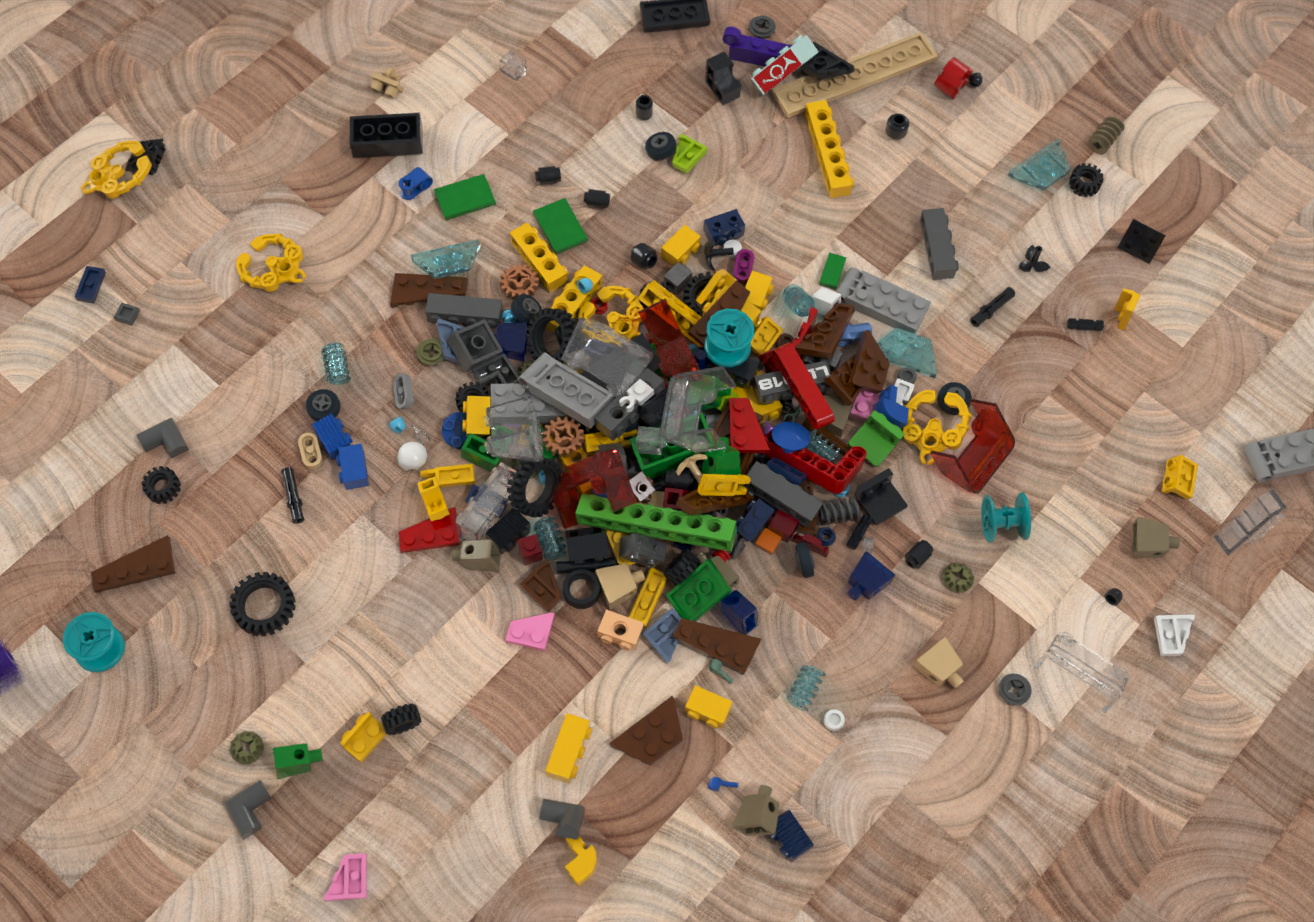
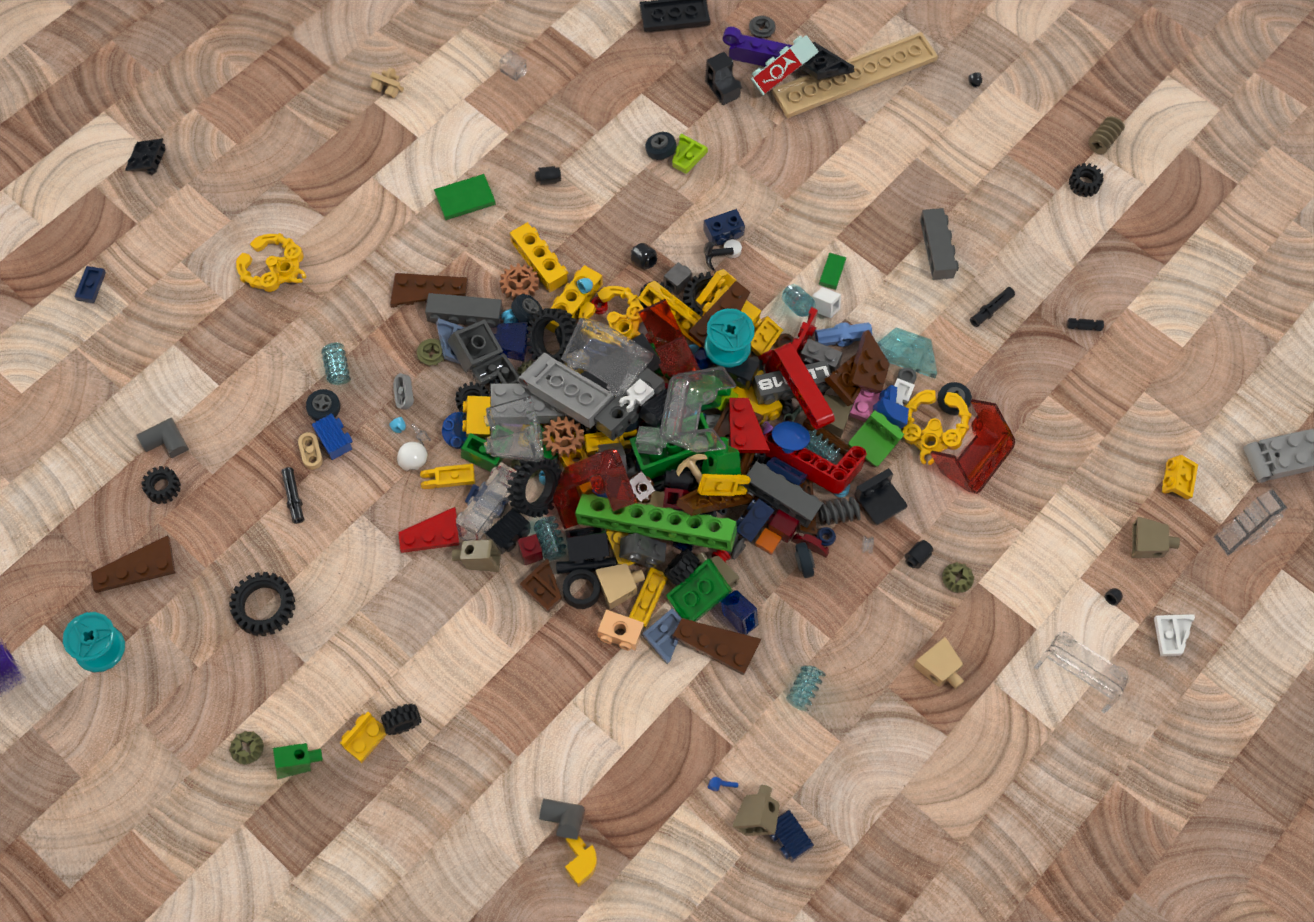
(104, 176): yellow piece -> none
(127, 314): dark grey tile -> none
(242, 805): dark grey brick -> none
(350, 879): bright pink wing -> none
(353, 466): blue brick -> none
(386, 135): black brick -> none
(414, 183): blue piece -> none
(433, 498): yellow brick -> none
(448, 259): clear light blue wing -> none
(531, 631): bright pink wing -> none
(560, 226): green tile -> none
(569, 748): yellow brick -> none
(597, 198): black brick -> none
(644, 107): black brick -> none
(652, 735): reddish brown wing -> none
(681, 246): yellow brick -> none
(708, 707): yellow brick -> none
(715, 667): sand green hand -> none
(742, 267): magenta plate -> none
(759, 287): yellow brick -> none
(828, 149): yellow brick -> none
(828, 333): reddish brown wing -> none
(834, 720): white tile -> none
(859, 532): black axle -> none
(869, 577): clear blue torso -> none
(883, 300): light grey hinge -> none
(897, 126): black head -> none
(954, 76): red brick -> none
(1006, 517): teal piece -> none
(1017, 681): dark grey gear -> none
(1032, 255): black plant -> none
(1043, 167): clear light blue wing -> none
(1126, 305): yellow bracket -> none
(1141, 241): black hinge -> none

